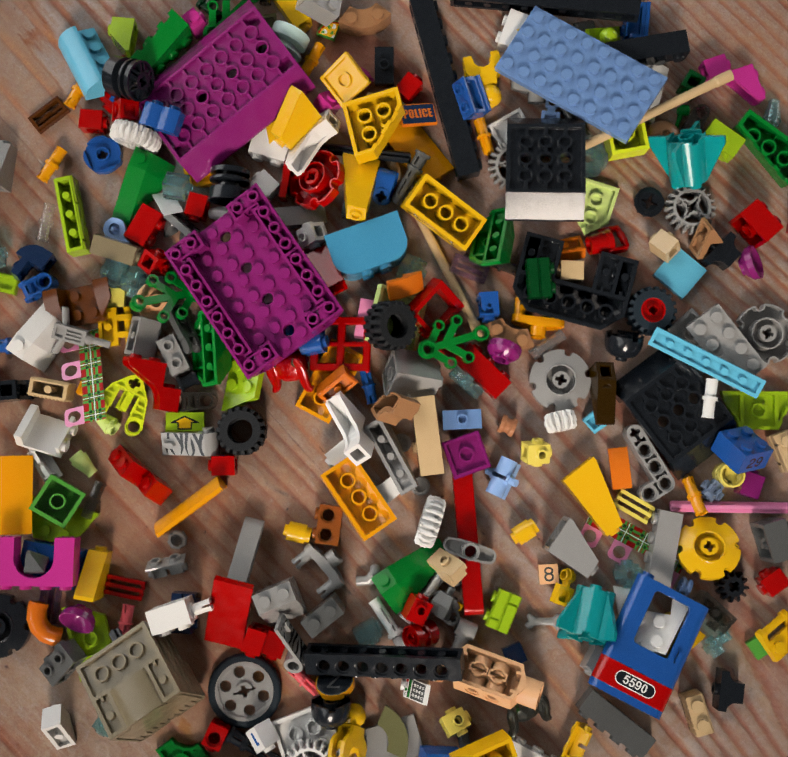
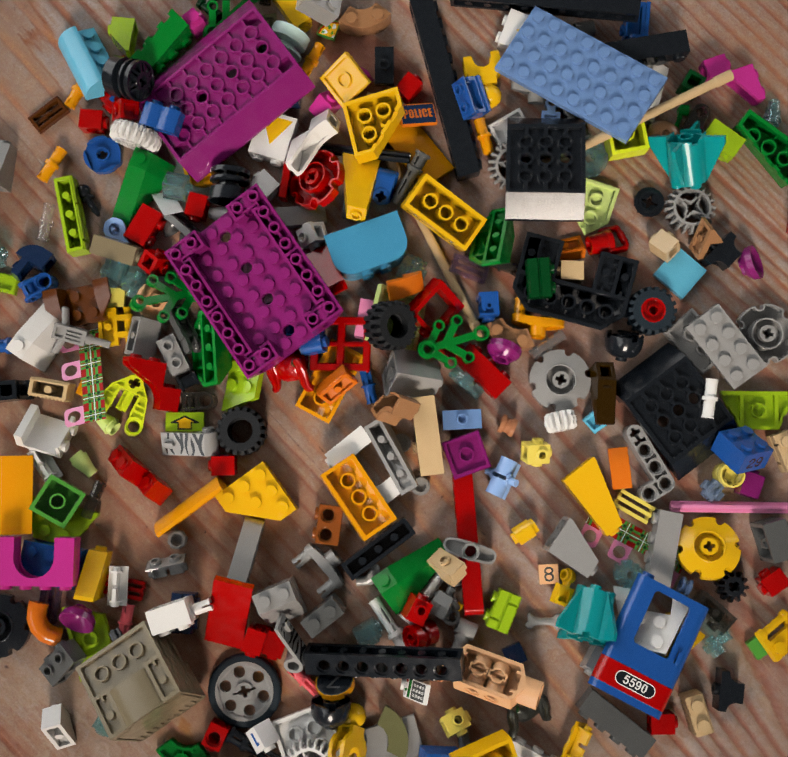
(35, 563): dark grey slope -> none
(87, 197): none -> black bar
(118, 586): none -> white hinge
(257, 495): none -> yellow brick
(294, 119): yellow slope -> none
(297, 532): yellow brick -> none
(350, 423): white arch -> none
(378, 548): none -> black brick
(430, 521): white gear -> none
(605, 34): lime tile -> none
(665, 725): none -> red brick
(694, 496): light orange pin -> none
(707, 362): medium azure plate -> none
(756, 223): red brick -> none

